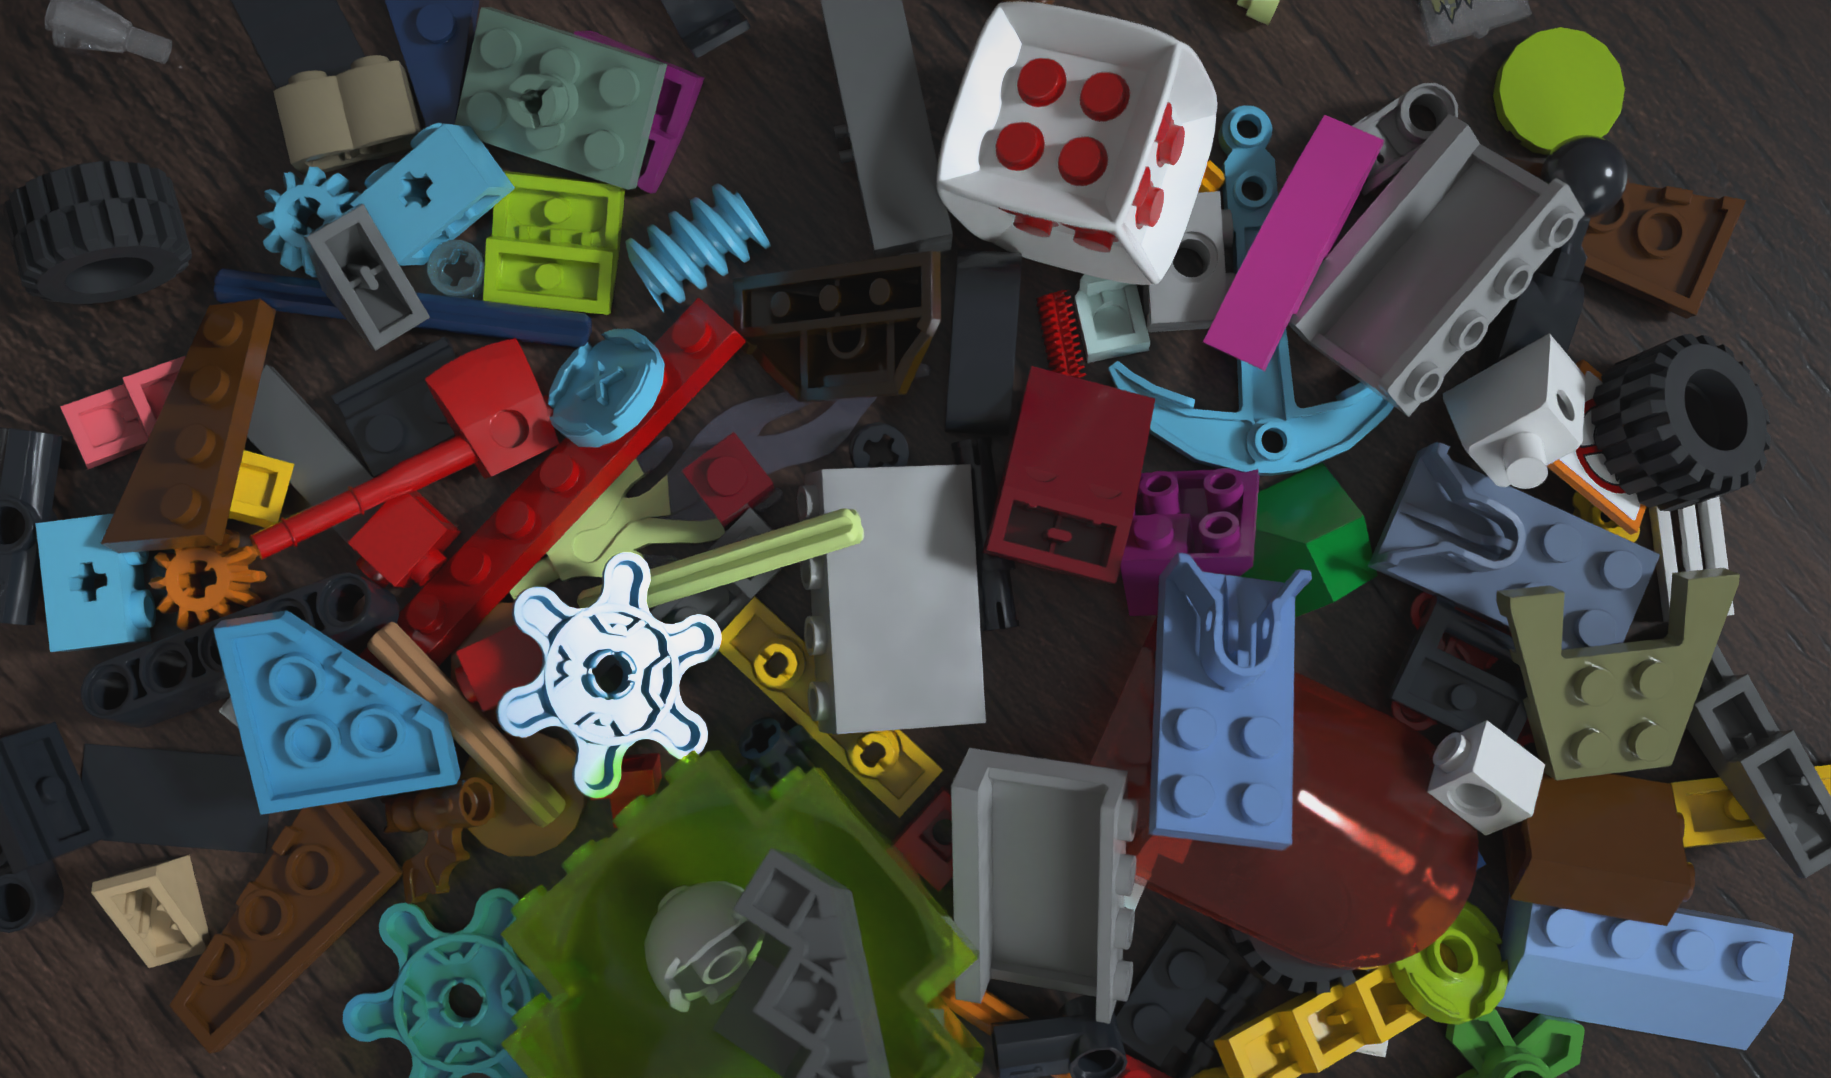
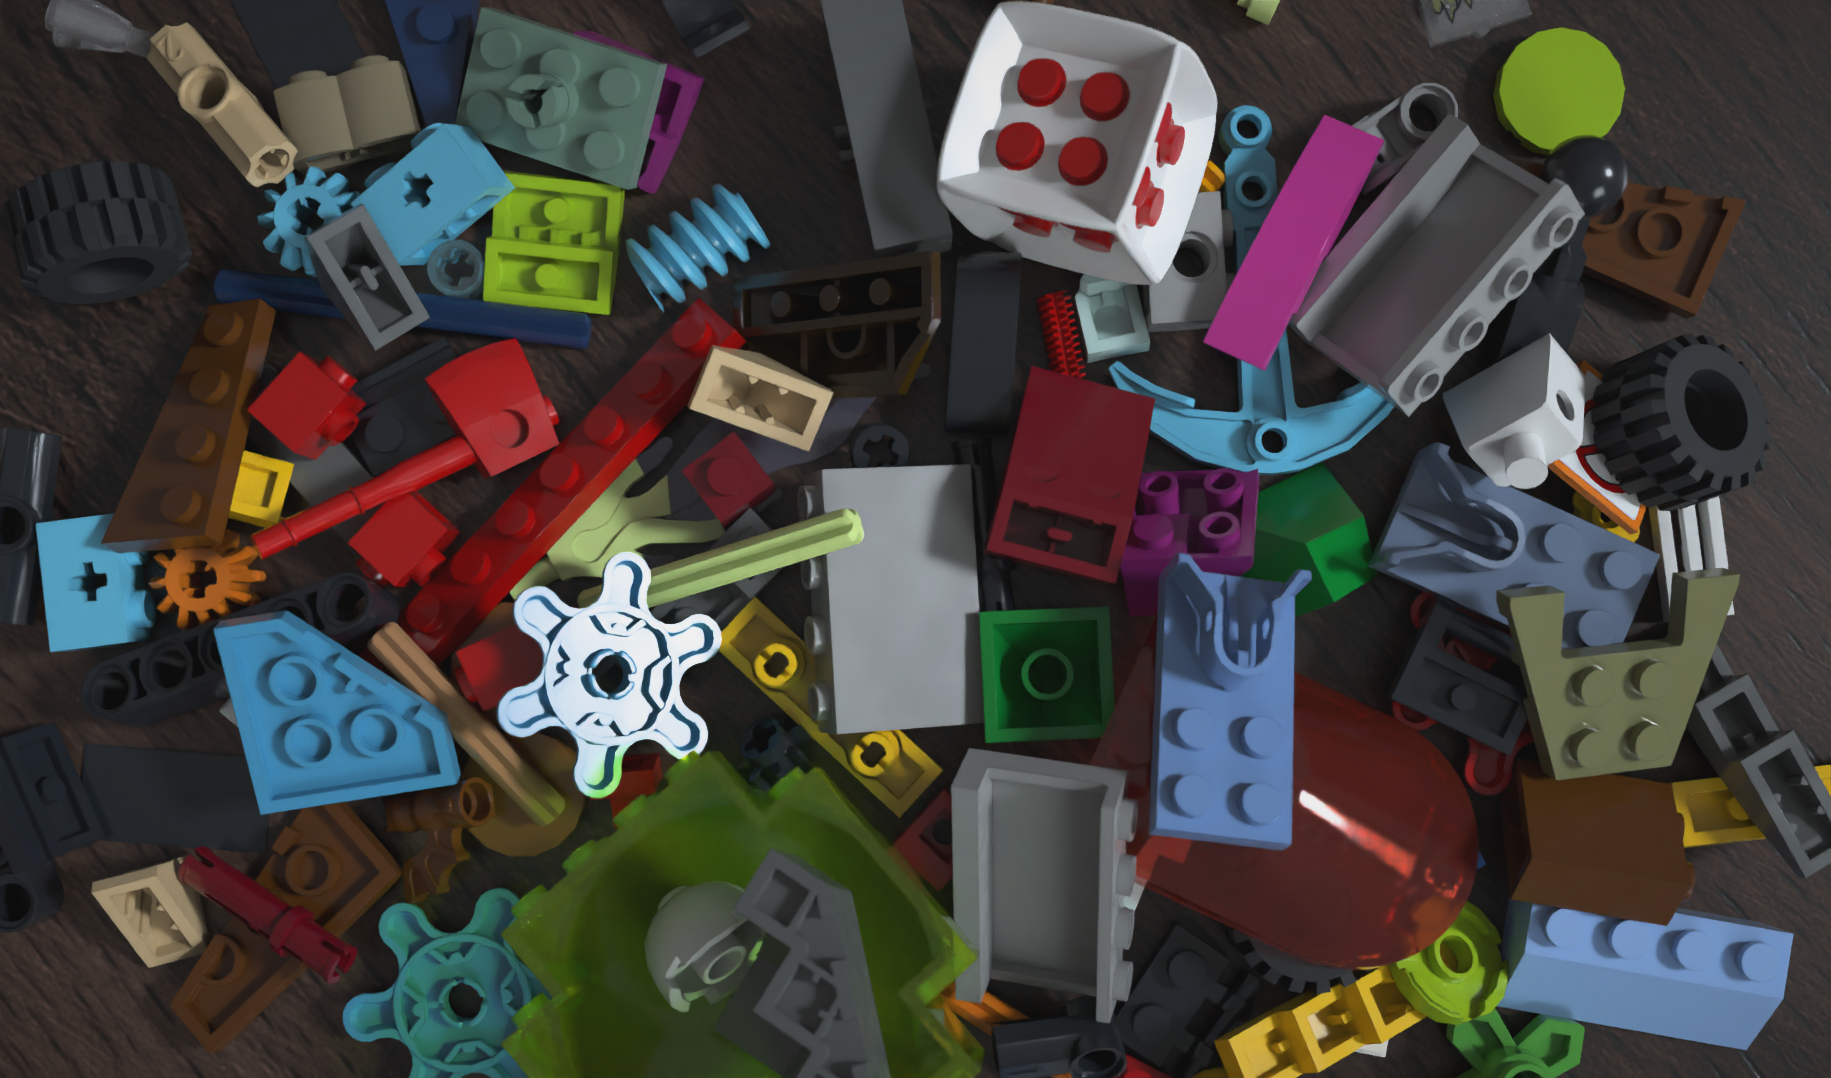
(120, 417): coral slope -> none
(221, 104): none -> tan piece
(286, 927): none -> dark red pin
(310, 405): none -> red brick
(606, 388): medium azure tile -> none
(760, 396): none -> tan slope
(1046, 674): none -> green slope
(1486, 777): white brick -> none

